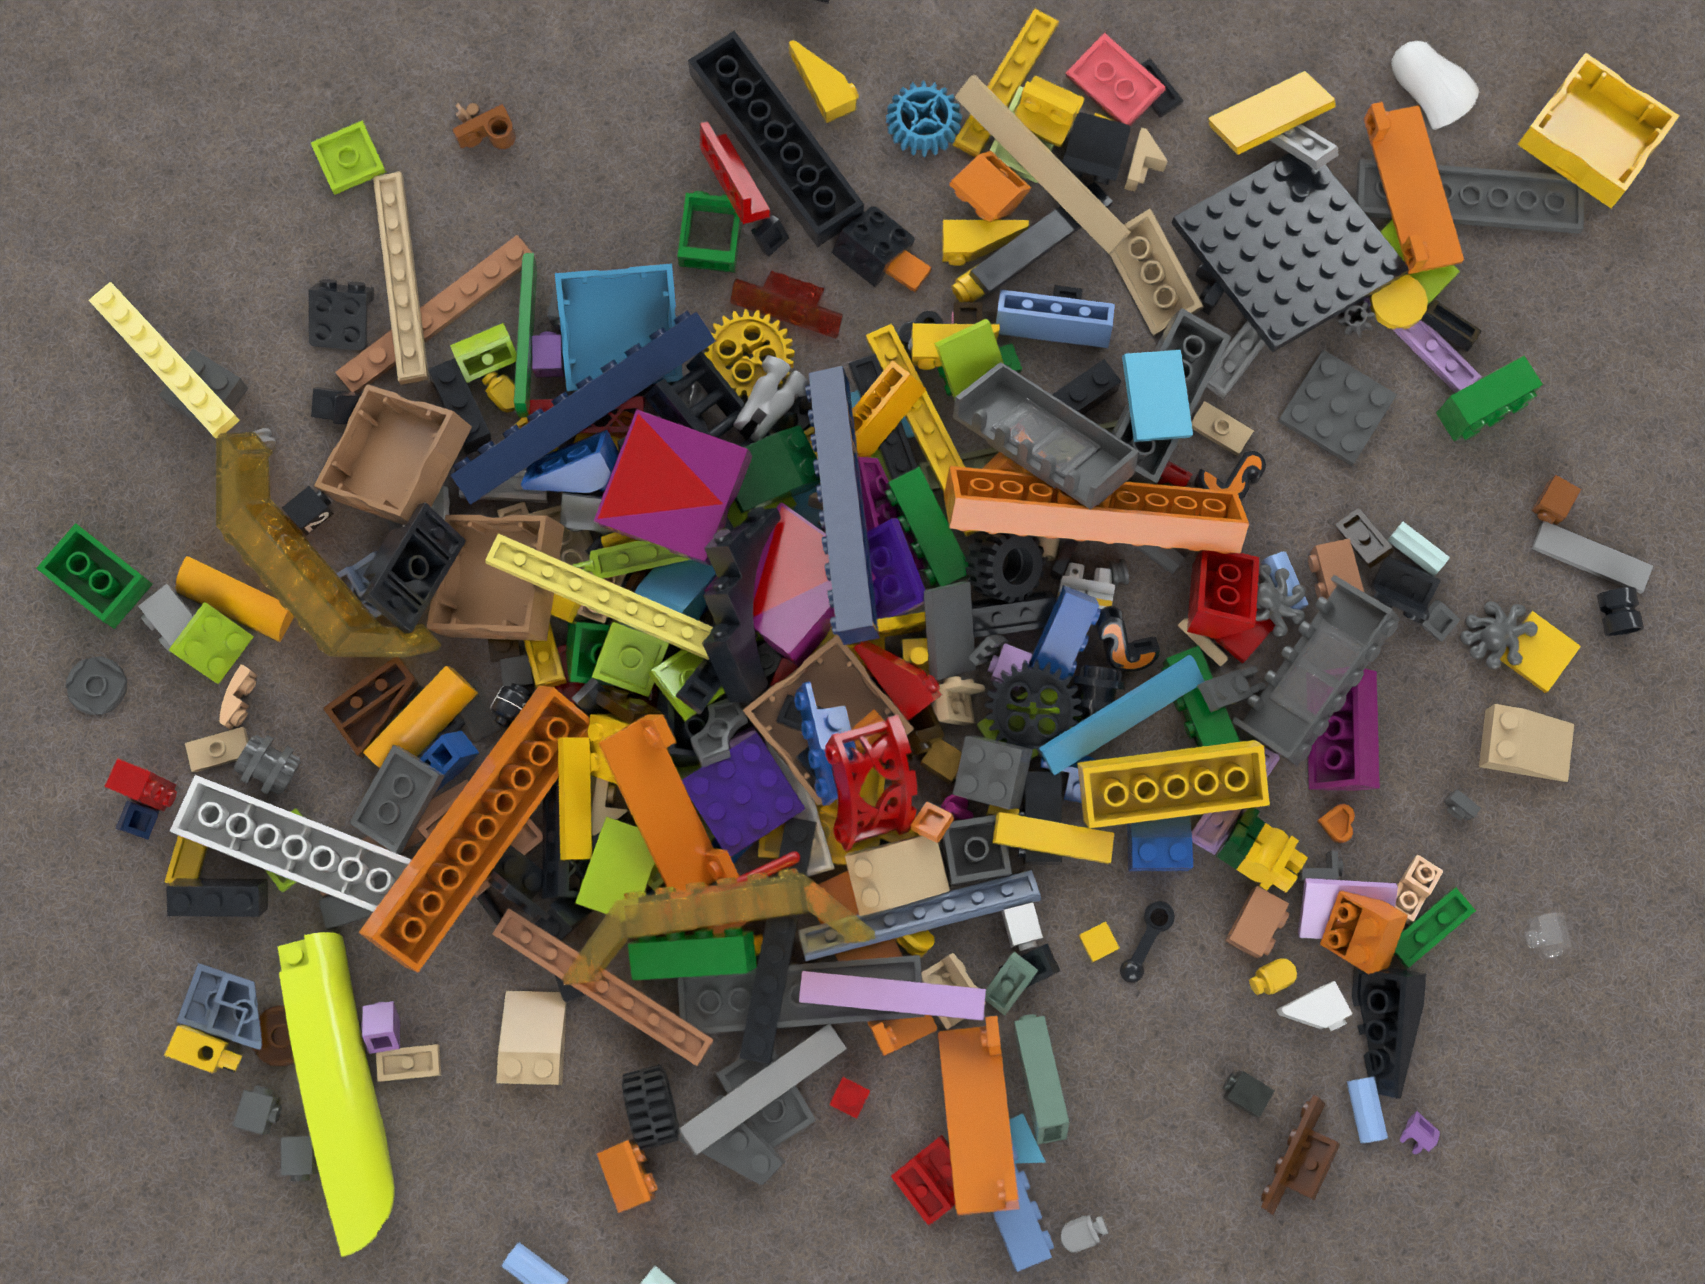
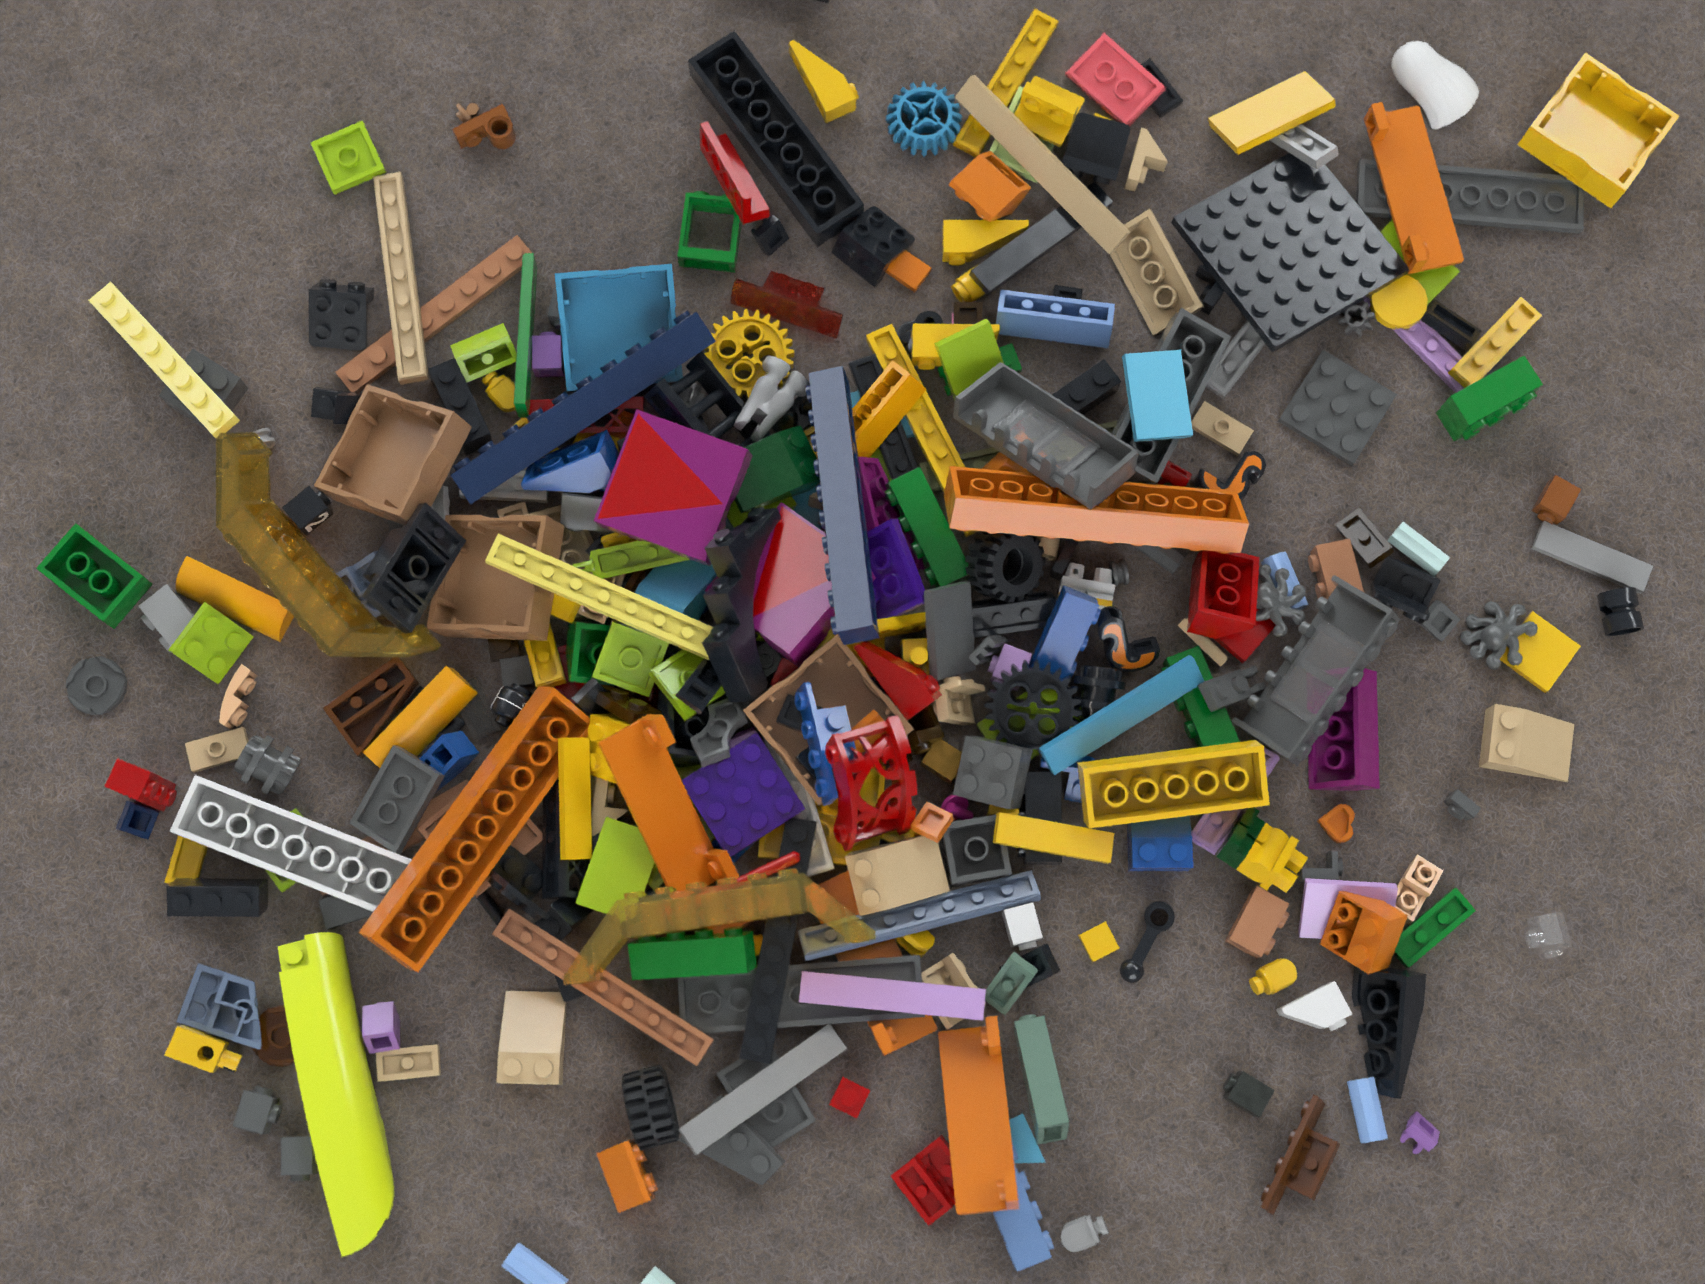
(1495, 343): none -> yellow tile

